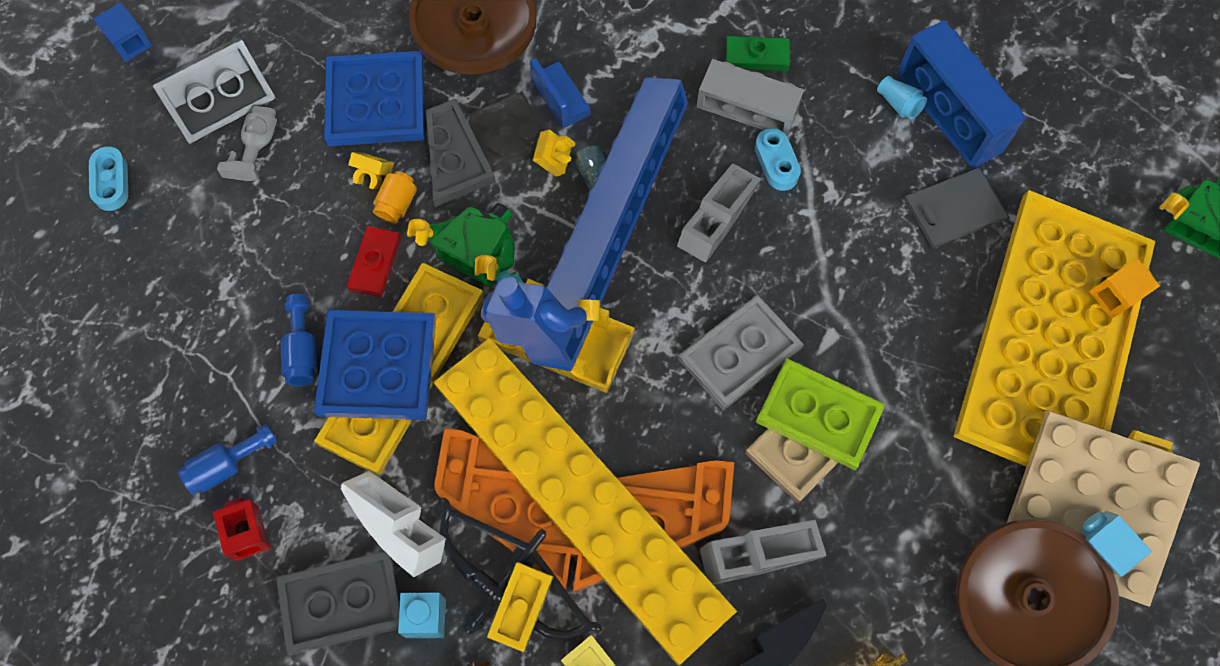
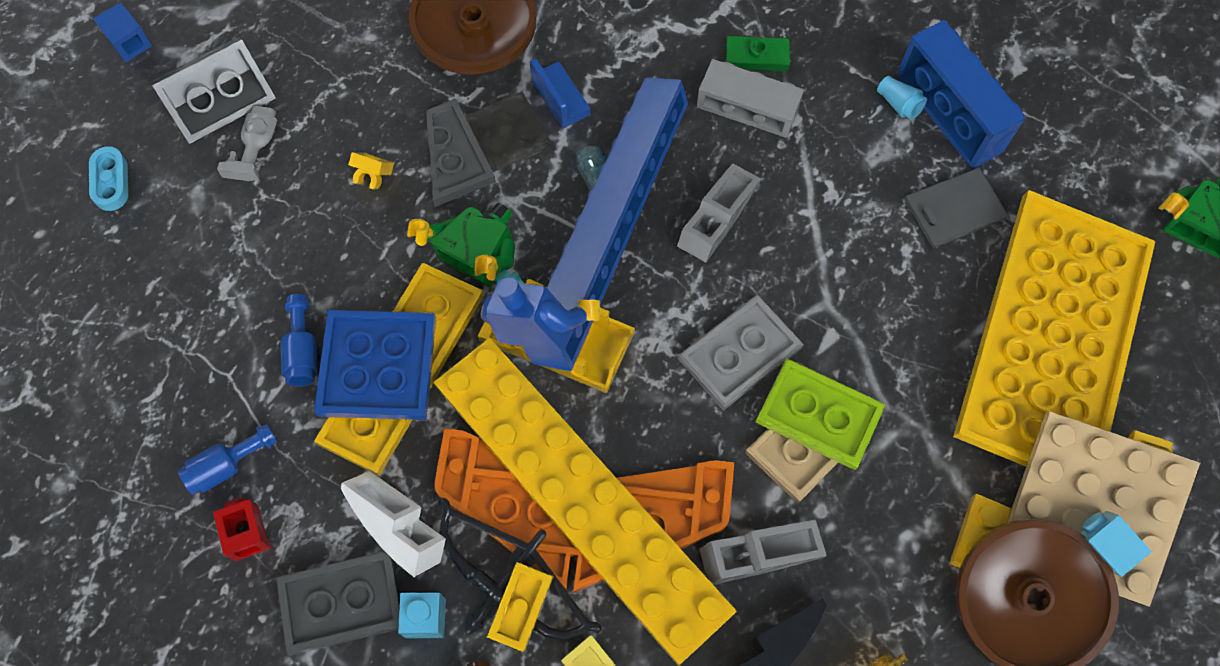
(374, 98): blue plate -> none
(374, 262): red plate -> none
(394, 197): light orange brick -> none
(553, 152): yellow tile -> none
(777, 156): medium azure plate -> none
(980, 518): none -> yellow plate
(1124, 288): light orange brick -> none

